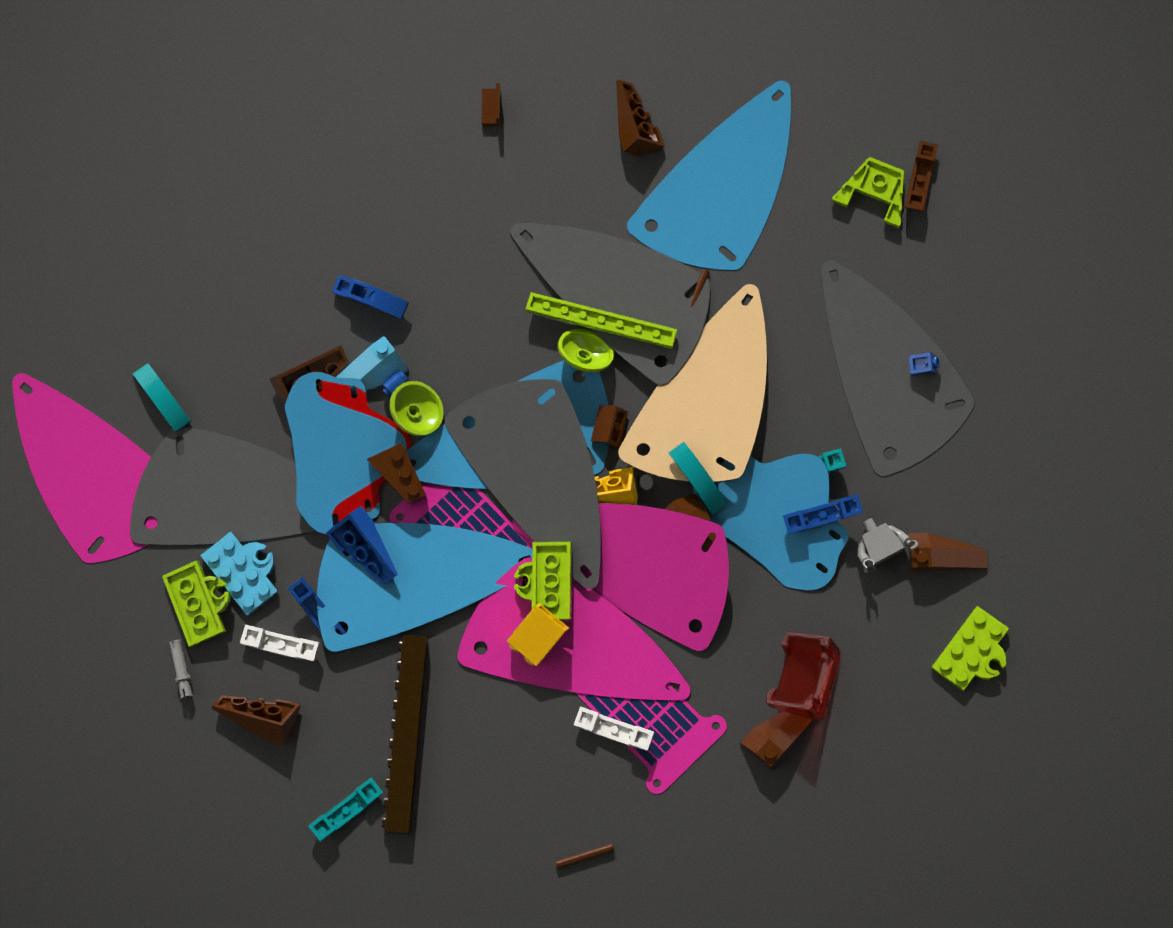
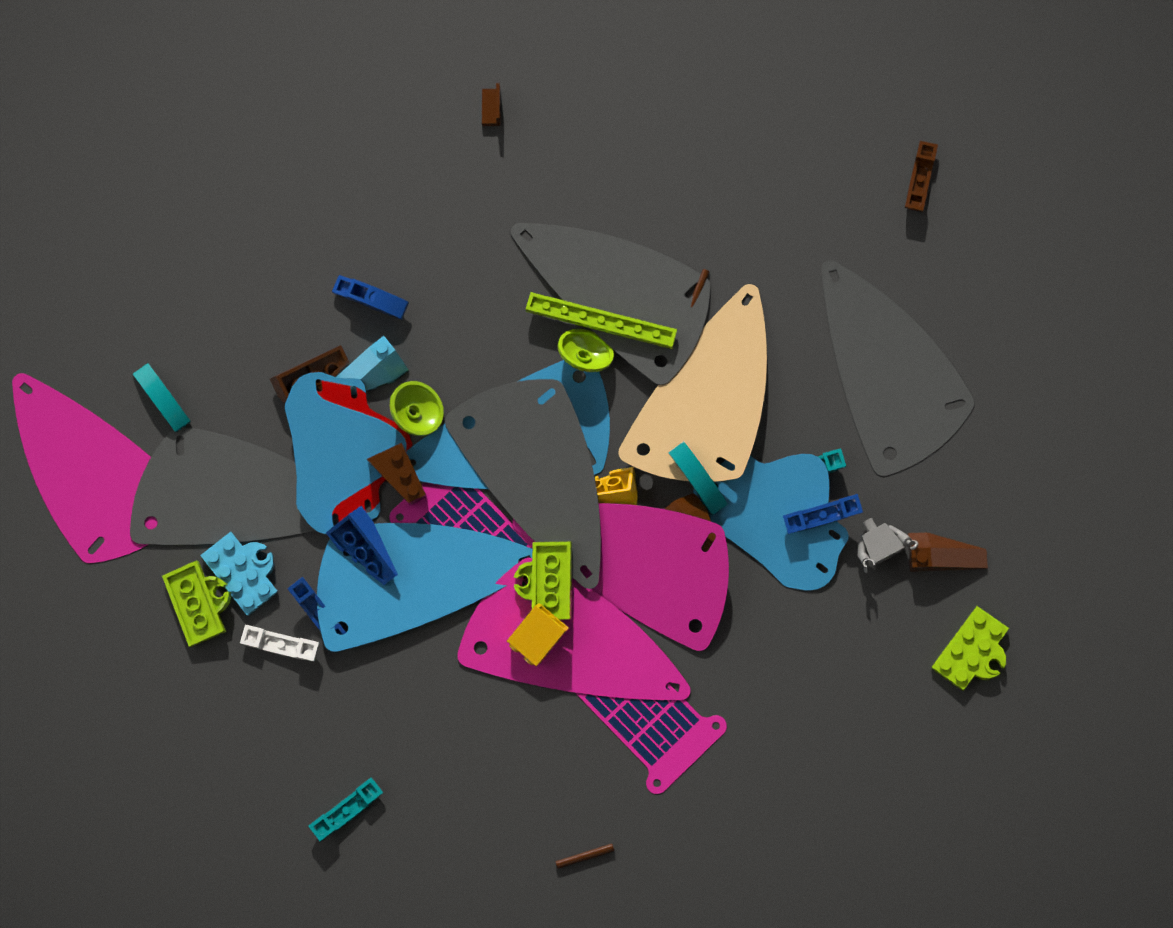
(182, 676): light grey pin -> none
(266, 719): reddish brown wedge -> none
(393, 382): blue brick -> none
(406, 734): dark brown brick -> none
(609, 425): reddish brown panel -> none
(613, 729): white slope -> none
(635, 128): reddish brown wedge -> none
(721, 187): dark azure piece -> none
(774, 737): reddish brown wedge -> none
(806, 675): clear red windscreen -> none
(878, 182): lime wing -> none
(924, 363): blue bracket -> none

